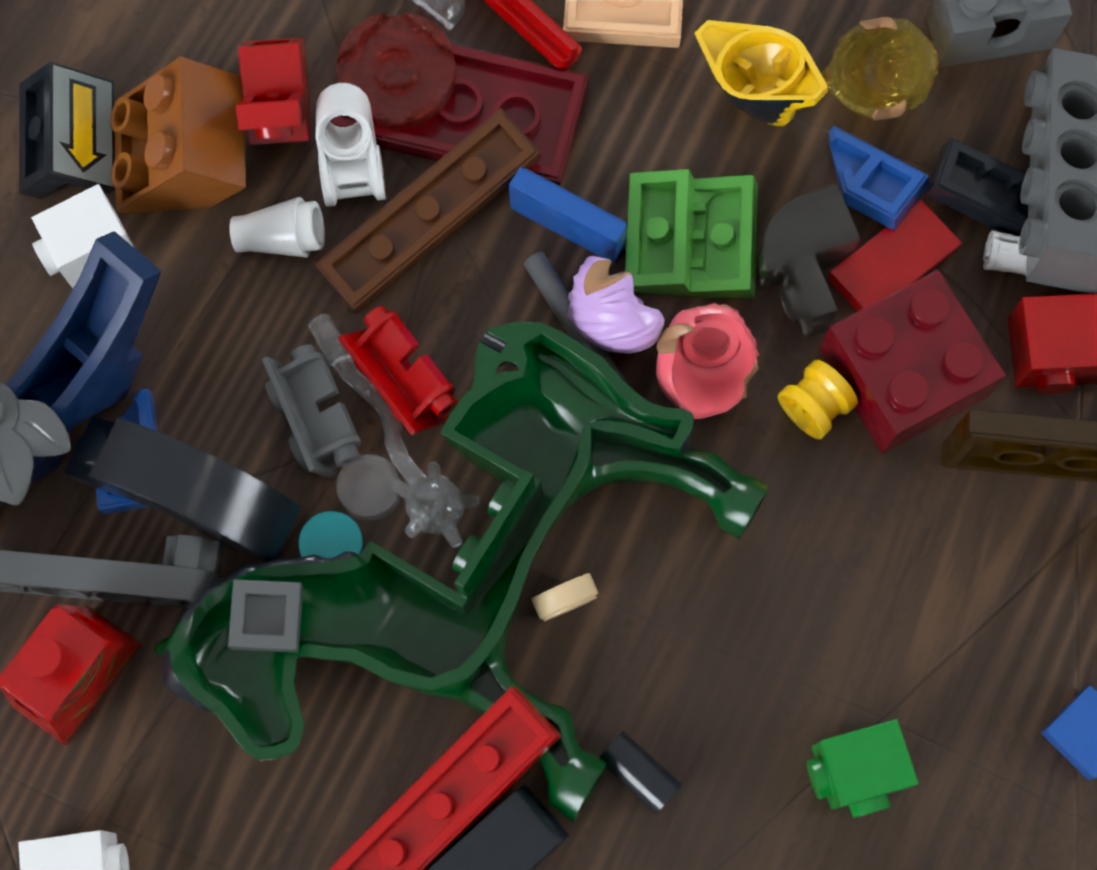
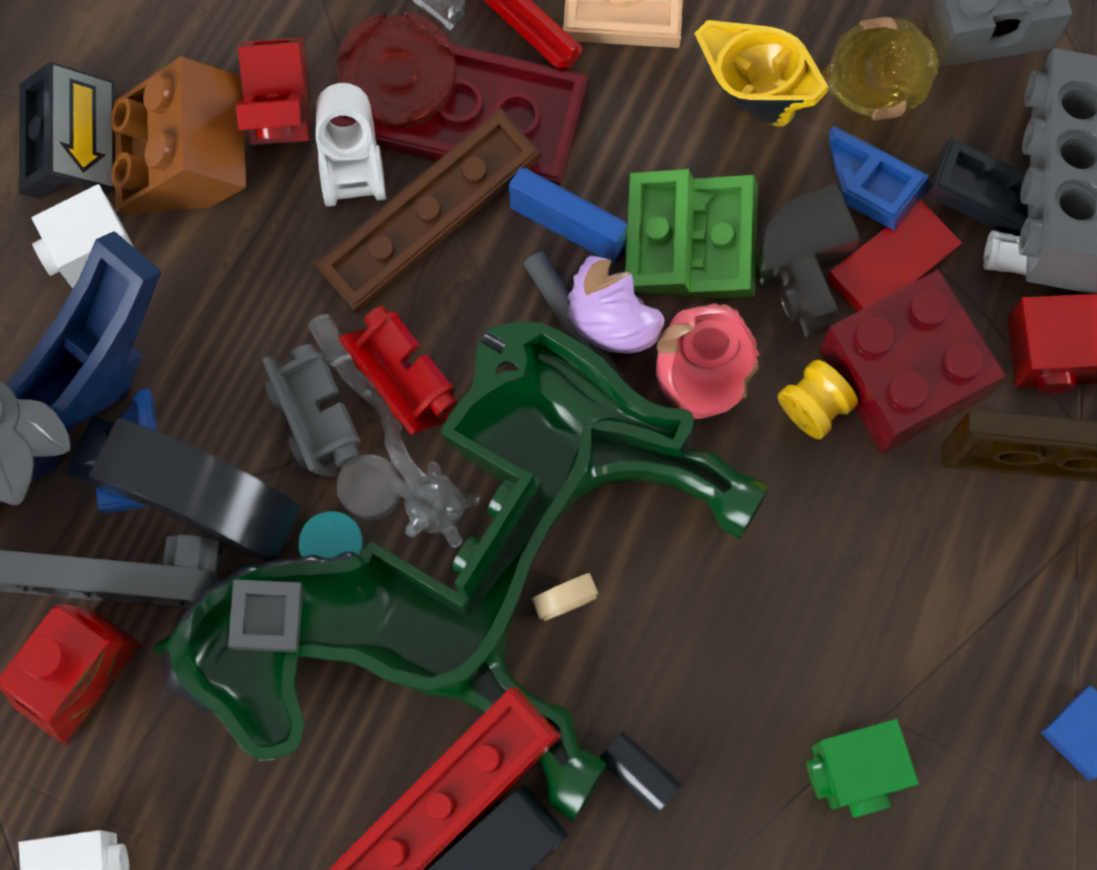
(280, 229): white cone -> none

